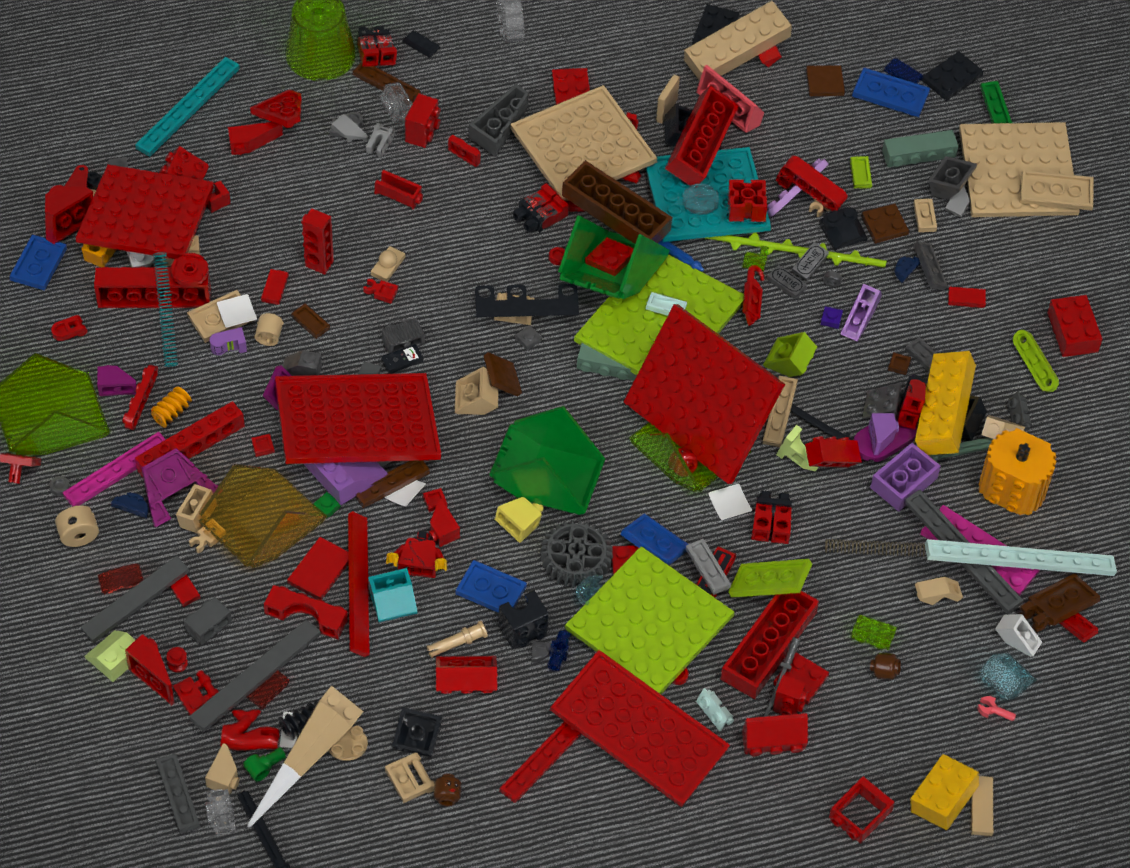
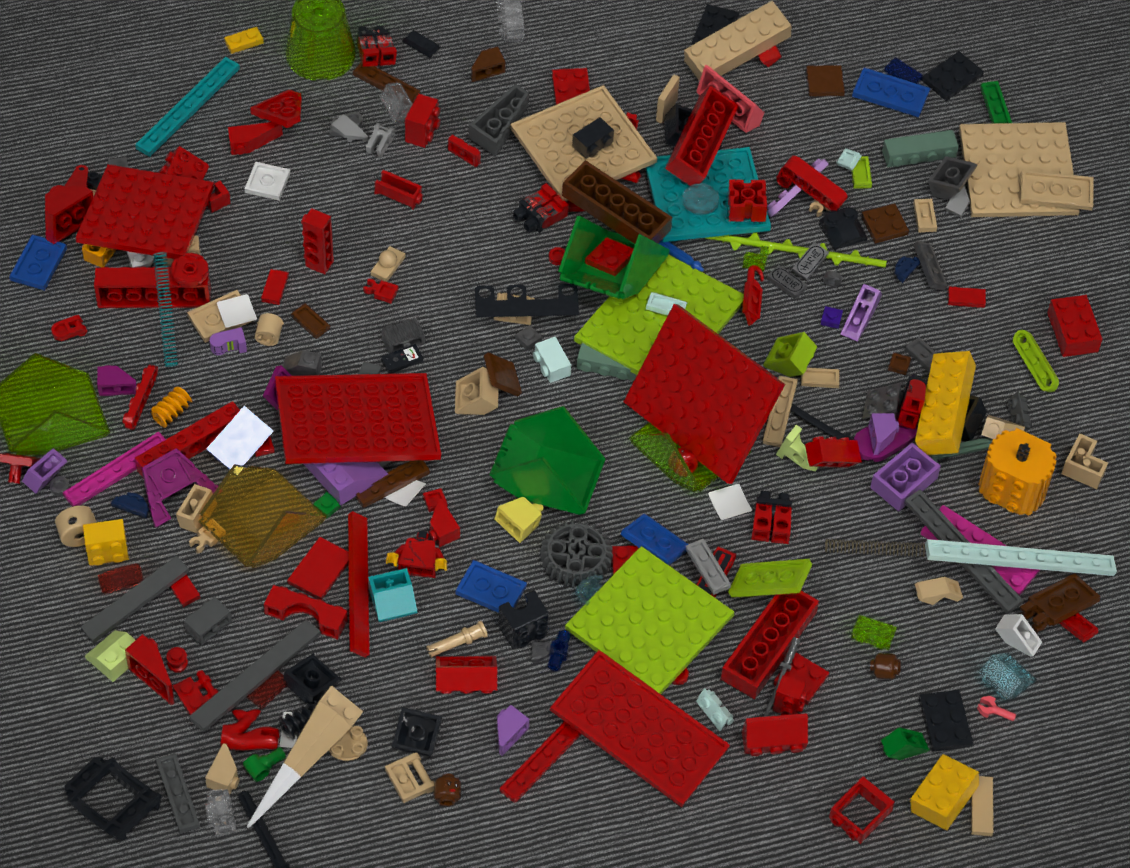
(44, 470): none -> medium lavender slope
(105, 542): none -> yellow brick
(130, 815): none -> black wedge
(239, 439): none -> tile
(244, 40): none -> yellow plate
(267, 181): none -> white tile
(310, 679): none -> black slope
(488, 64): none -> reddish brown slope
(510, 727): none -> medium lavender slope
(552, 359): none -> light aqua brick
(593, 138): none -> black brick
(820, 378): none -> tan tile
(848, 159): none -> light aqua tile
(904, 744): none -> green slope
(945, 720): none -> black plate
(1082, 465): none -> tan brick

